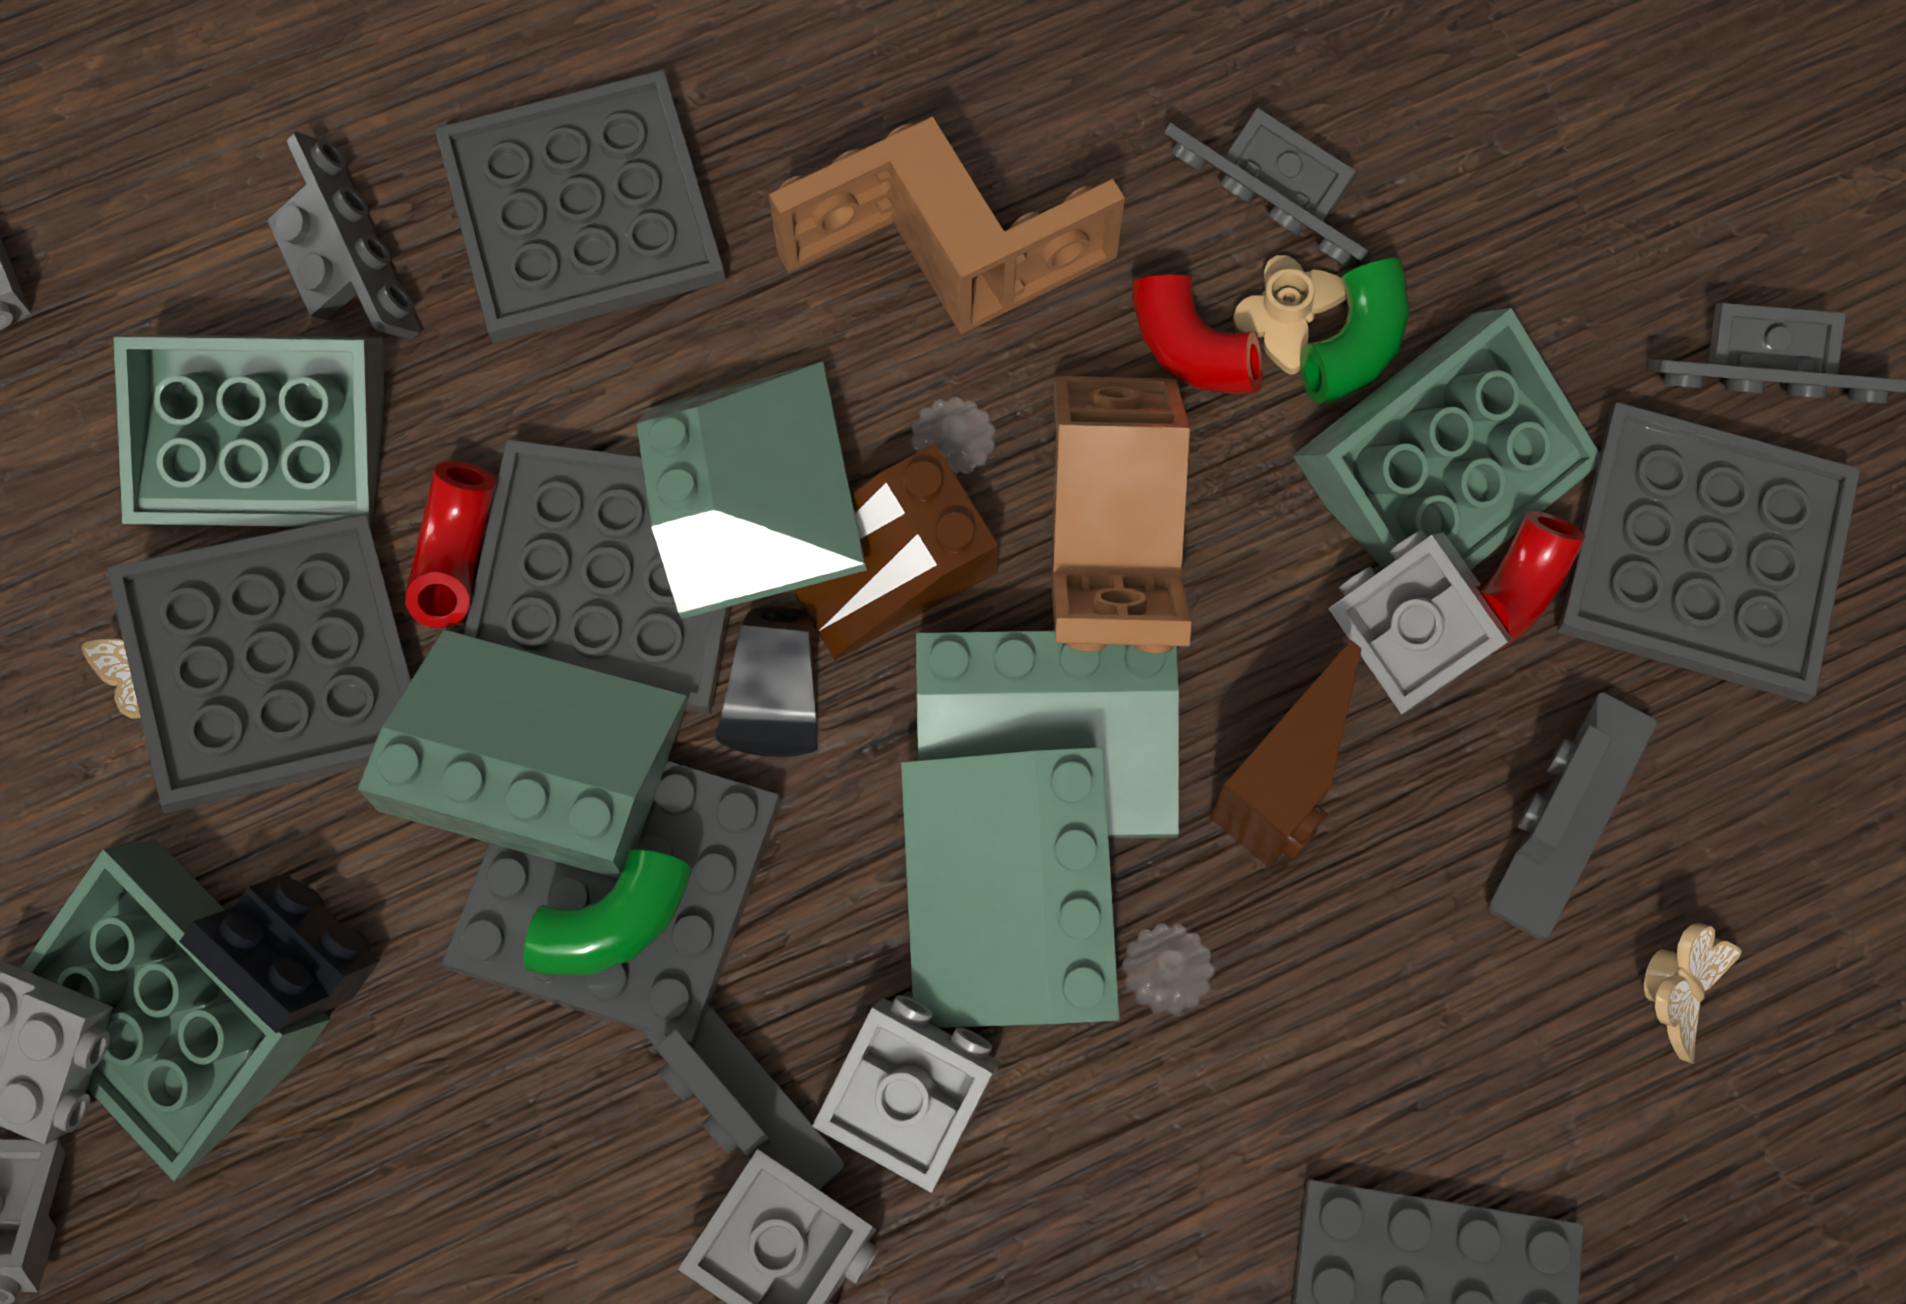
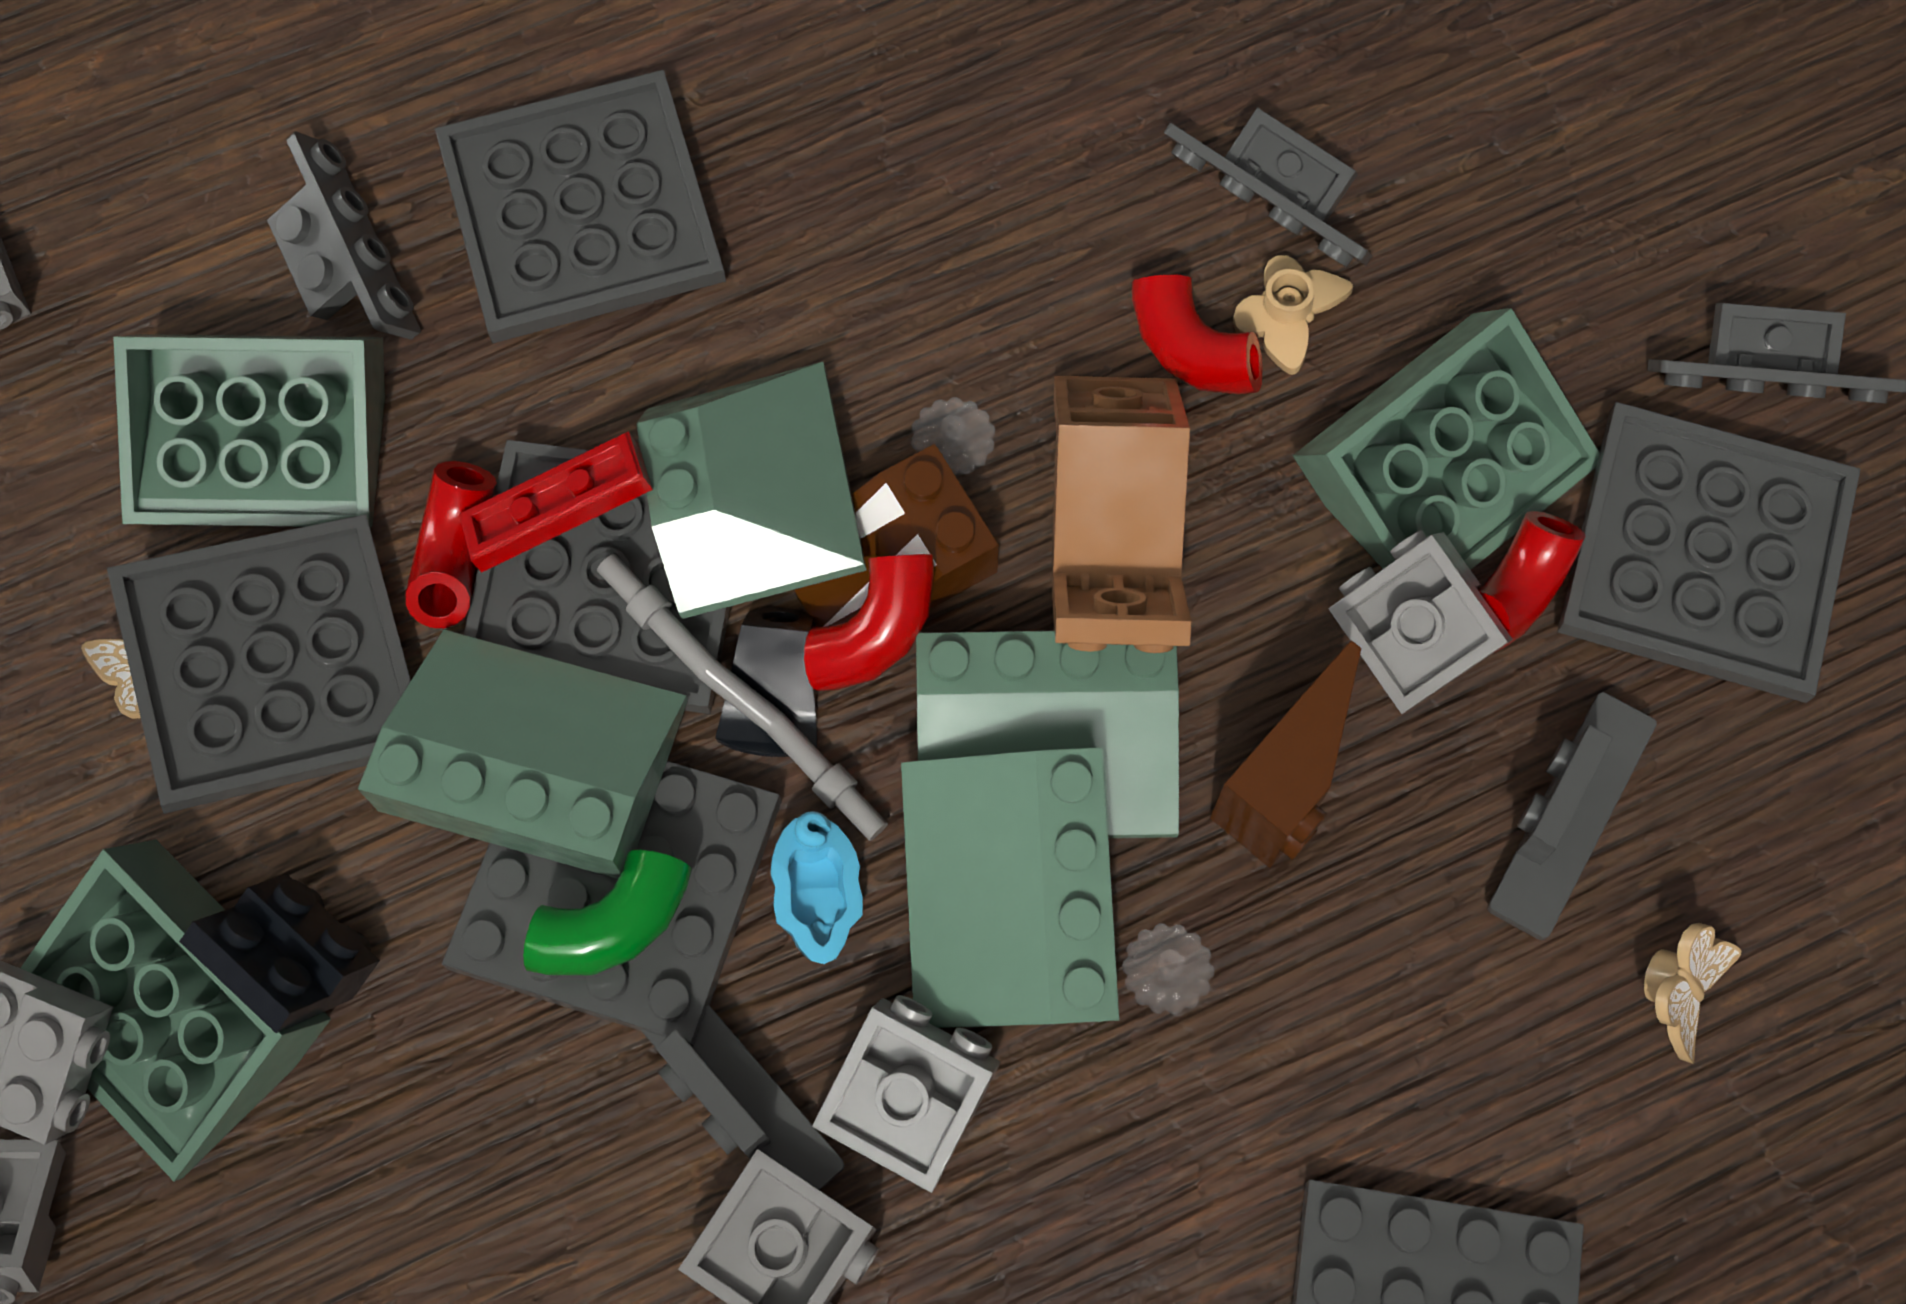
(555, 502): none -> red tile
(816, 886): none -> medium azure arm
(832, 783): none -> light grey bar
(880, 631): none -> red cylinder
(945, 223): medium nougat bracket -> none
(1368, 338): green cylinder -> none

